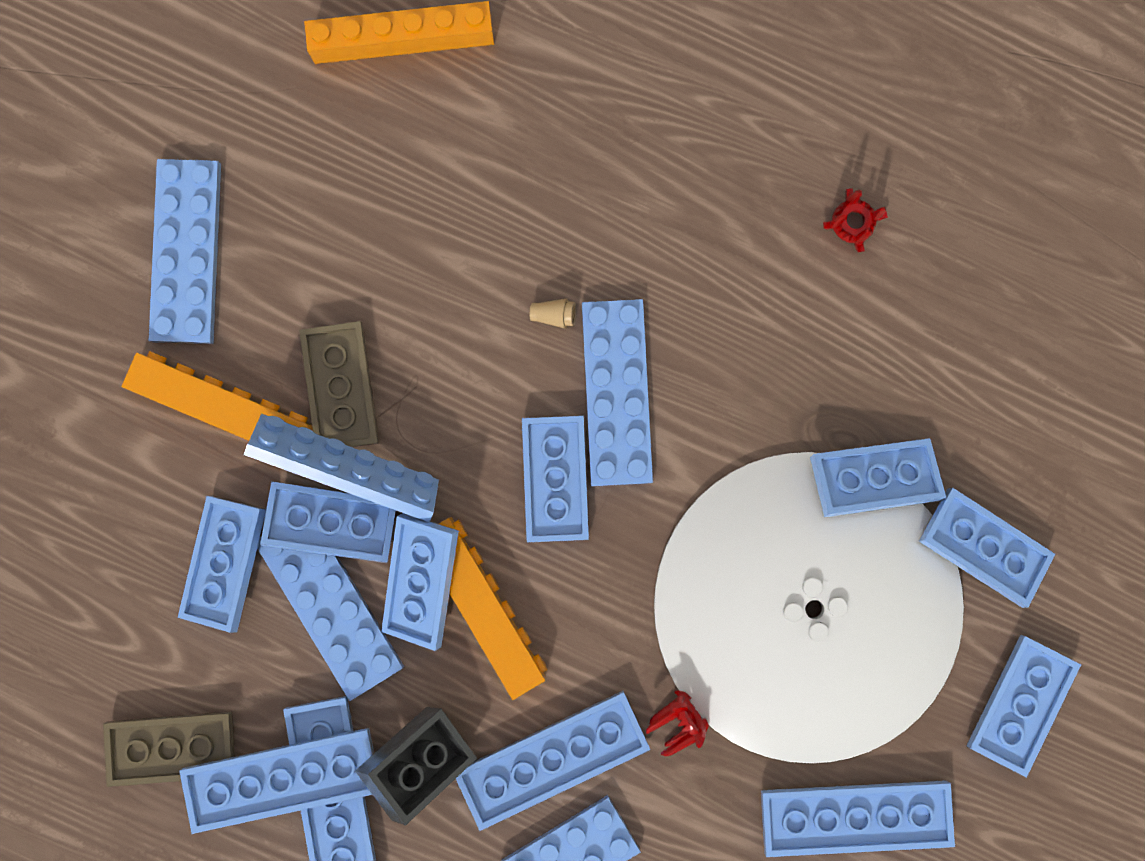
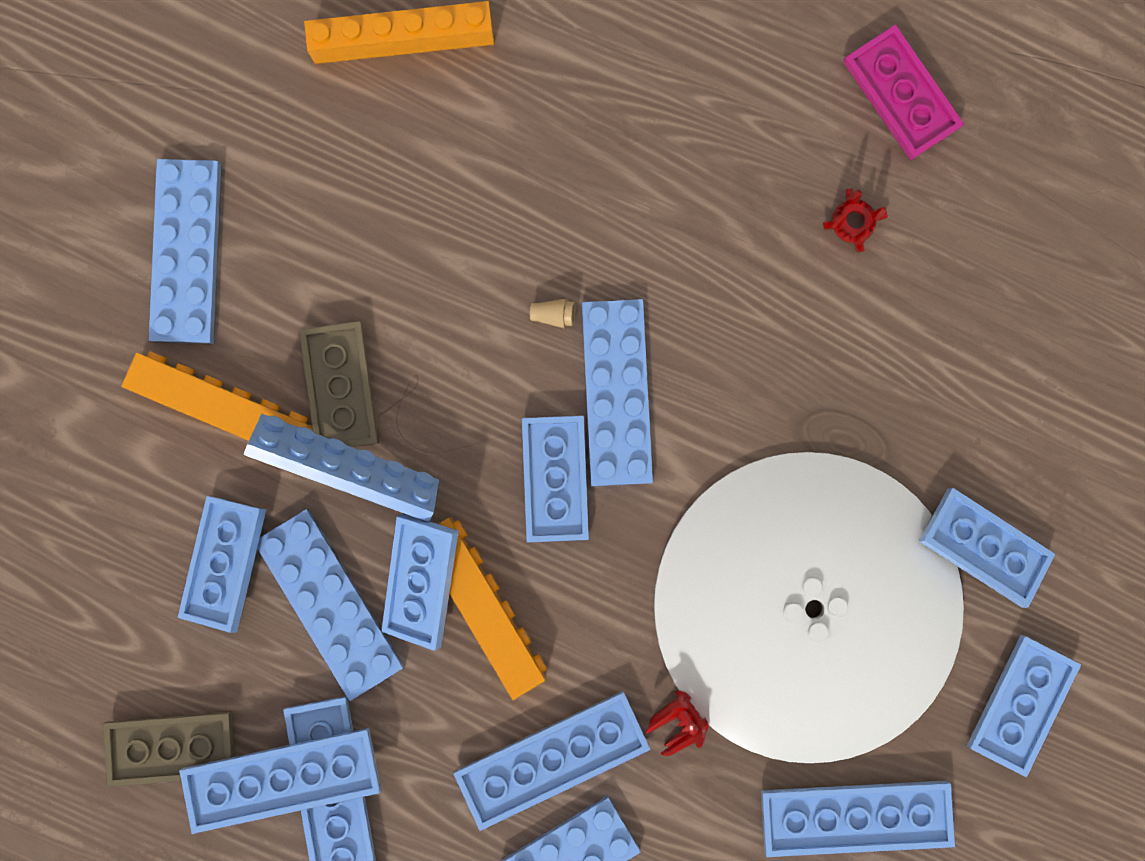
(327, 523): light blue plate -> none
(416, 765): dark grey brick -> none
(877, 477): light blue plate -> none
(903, 92): none -> dark pink plate

